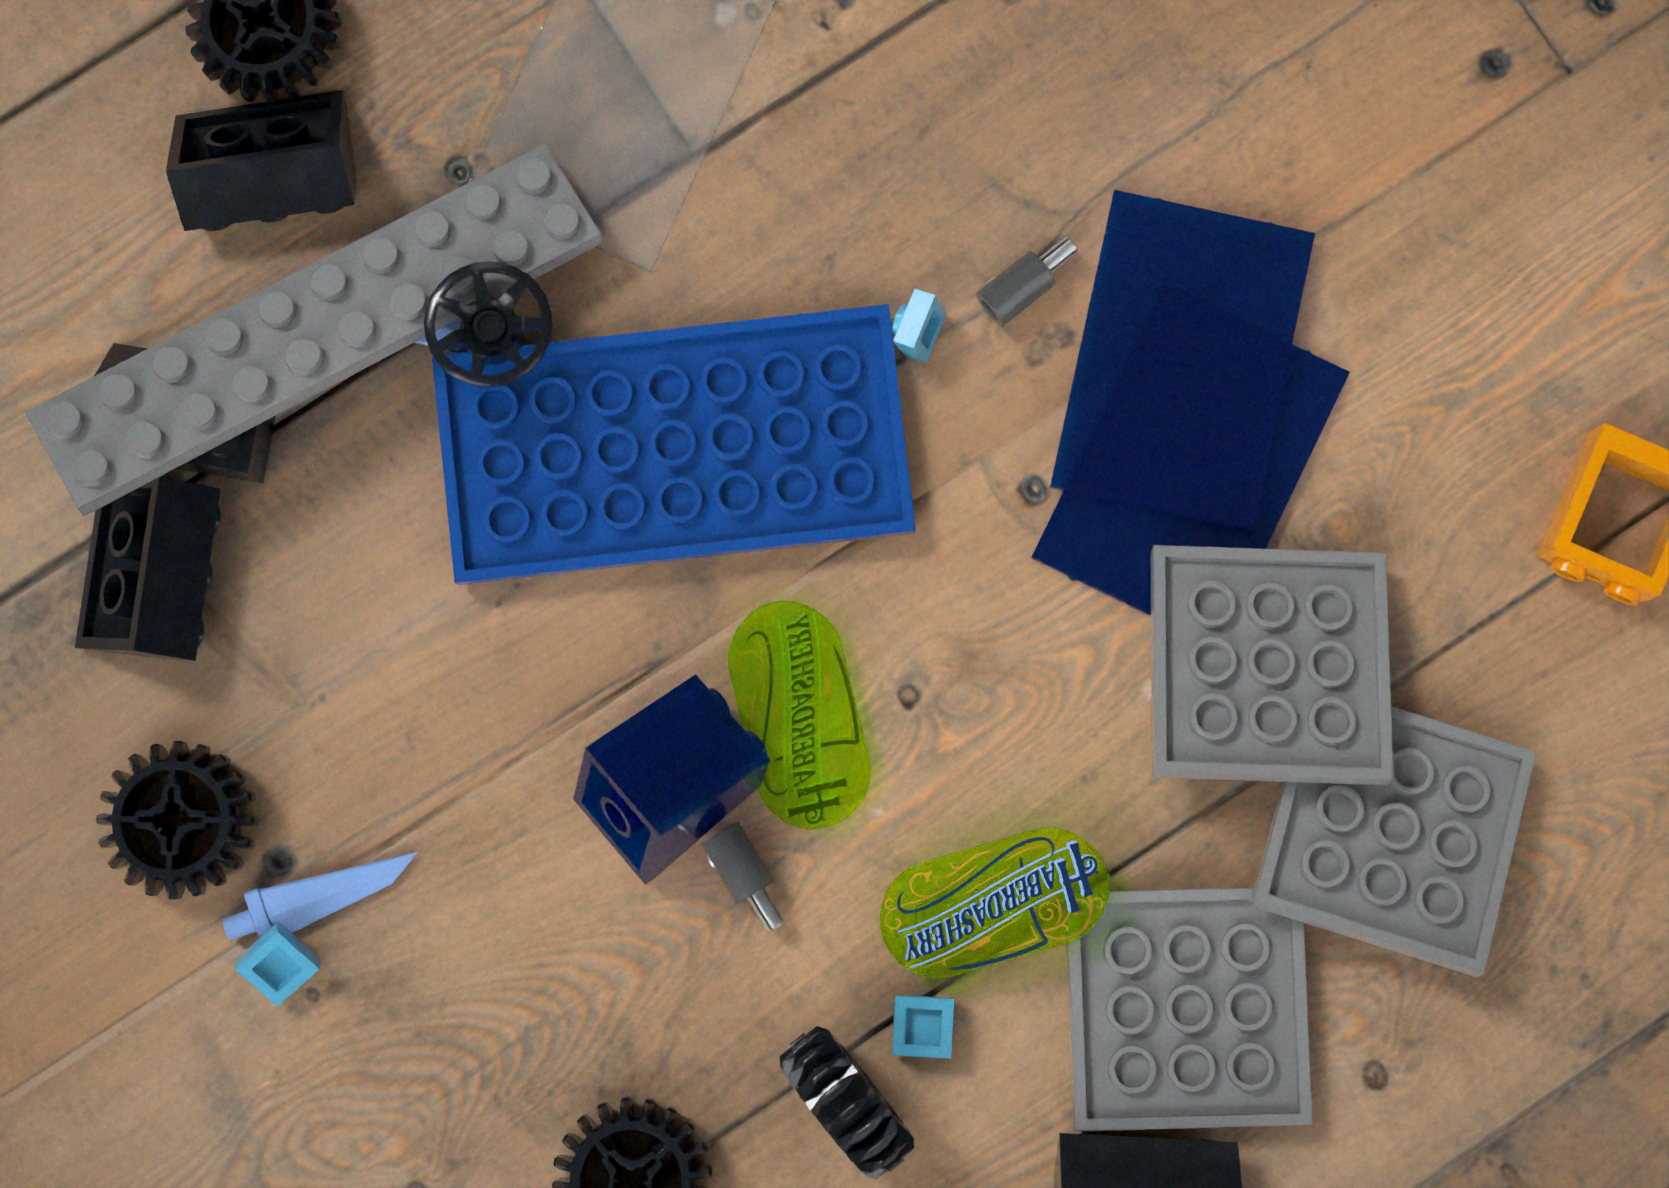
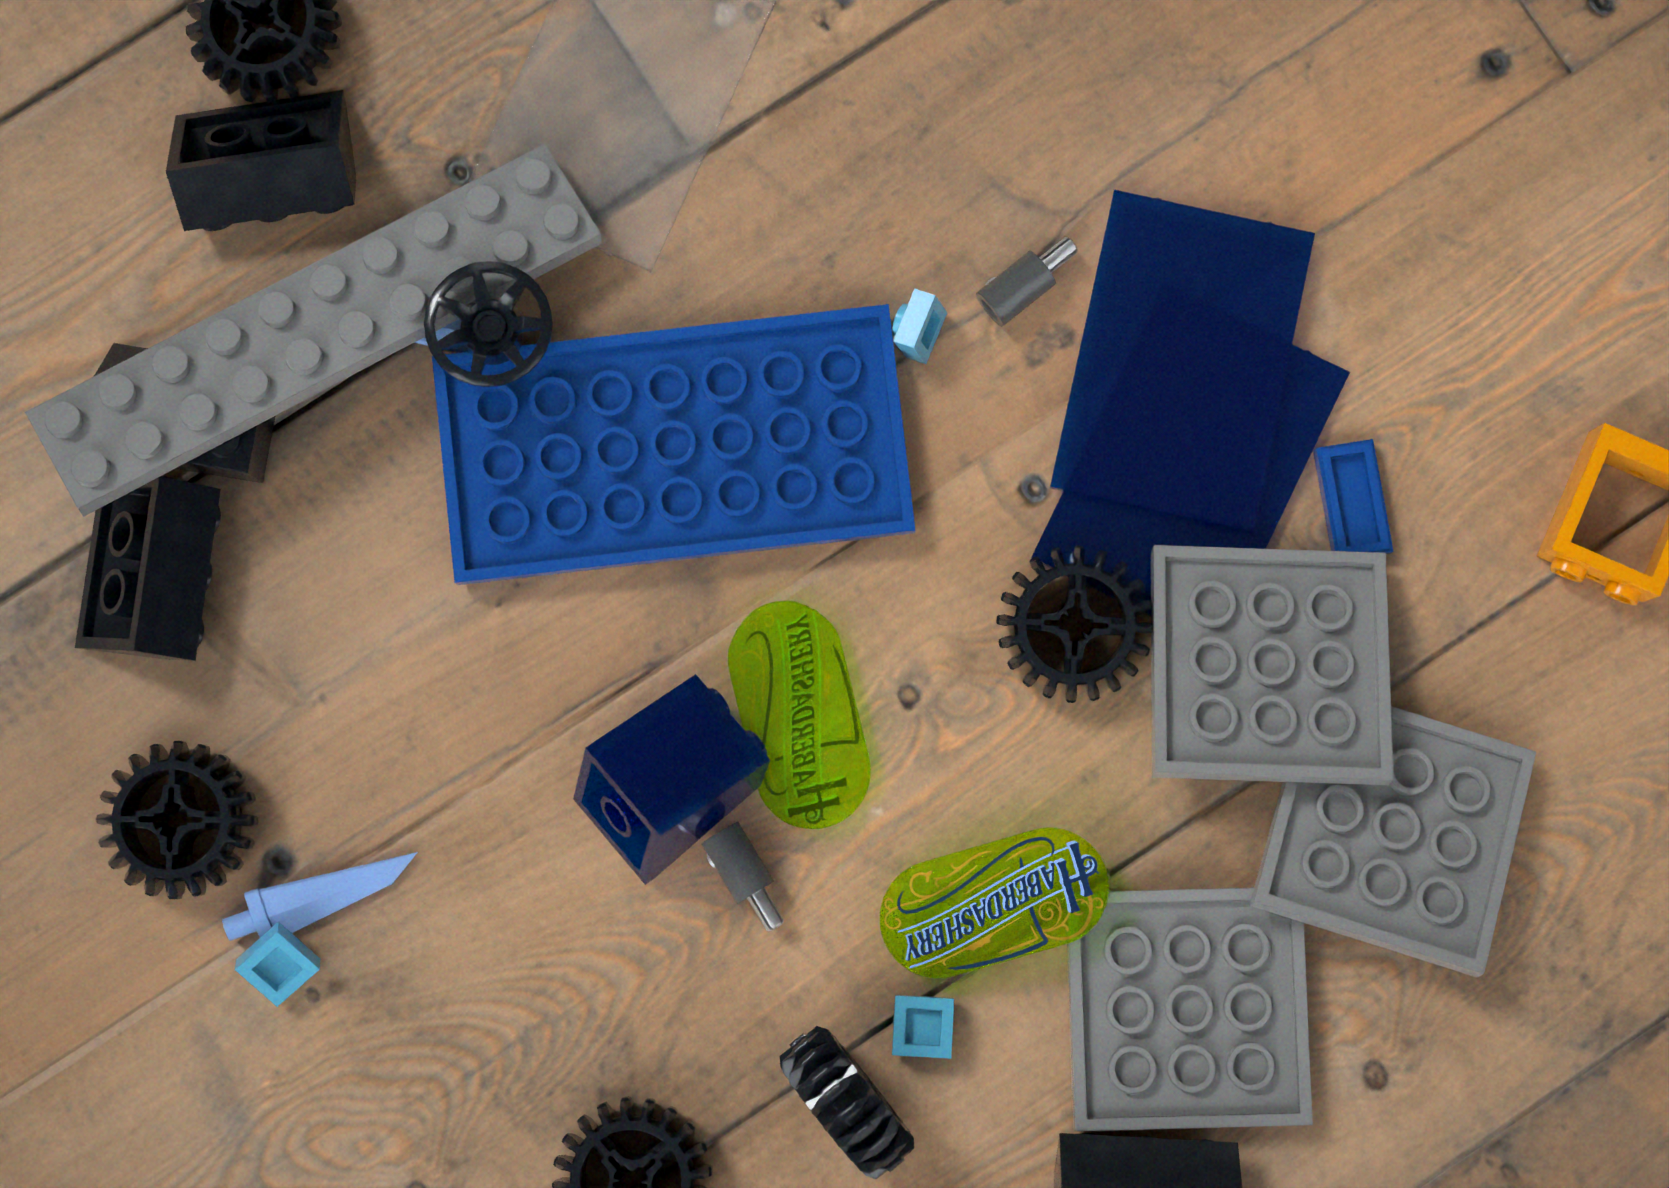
(1125, 626): none -> black gear
(1353, 497): none -> blue tile

